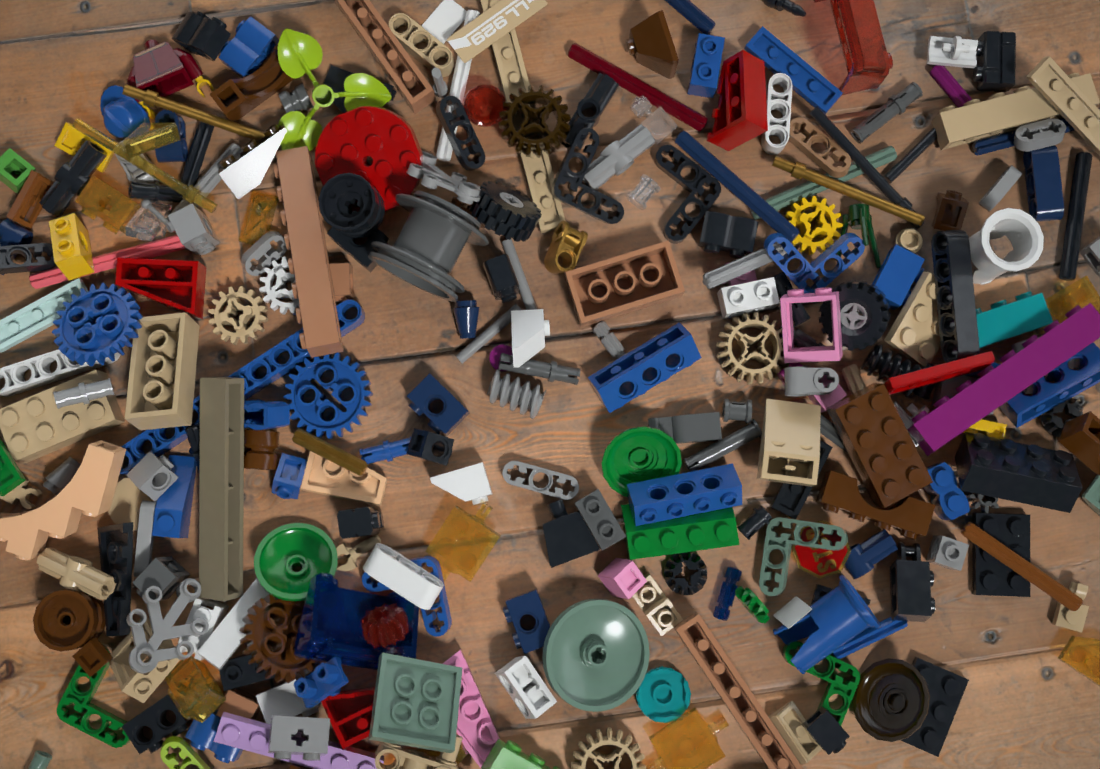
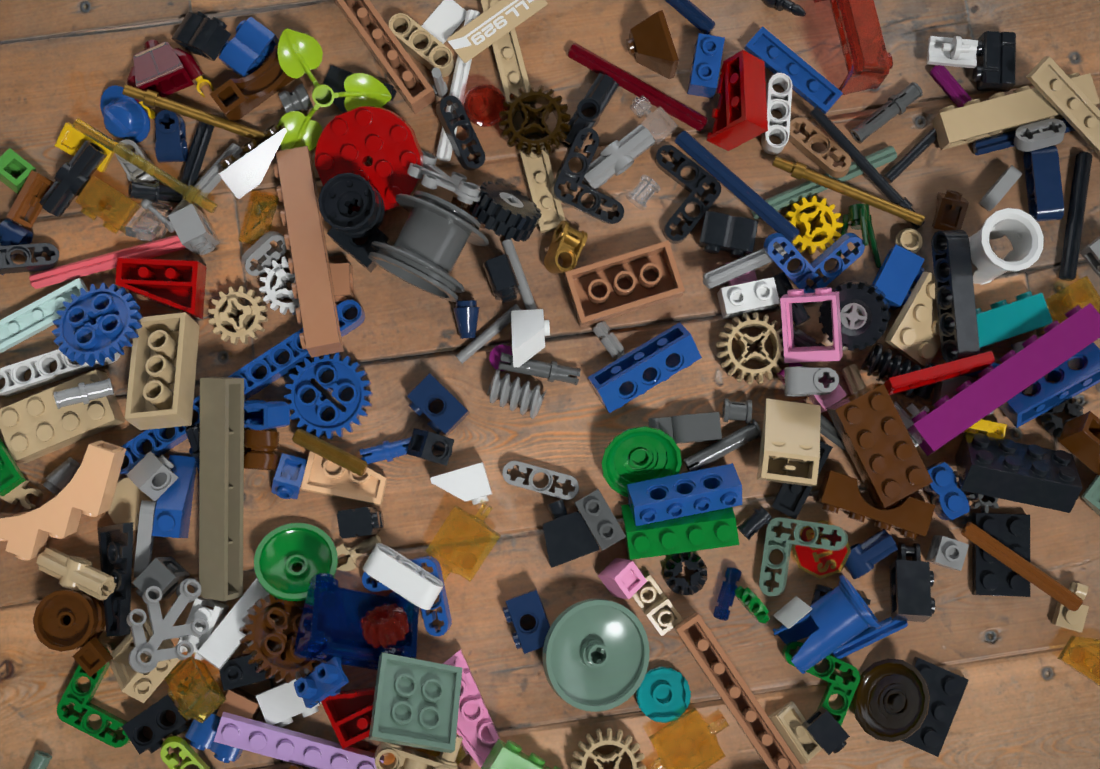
(71, 246): yellow brick -> none
(150, 137): clear yellow slope -> none
(313, 729): light grey brick -> none
(526, 687): white brick -> none

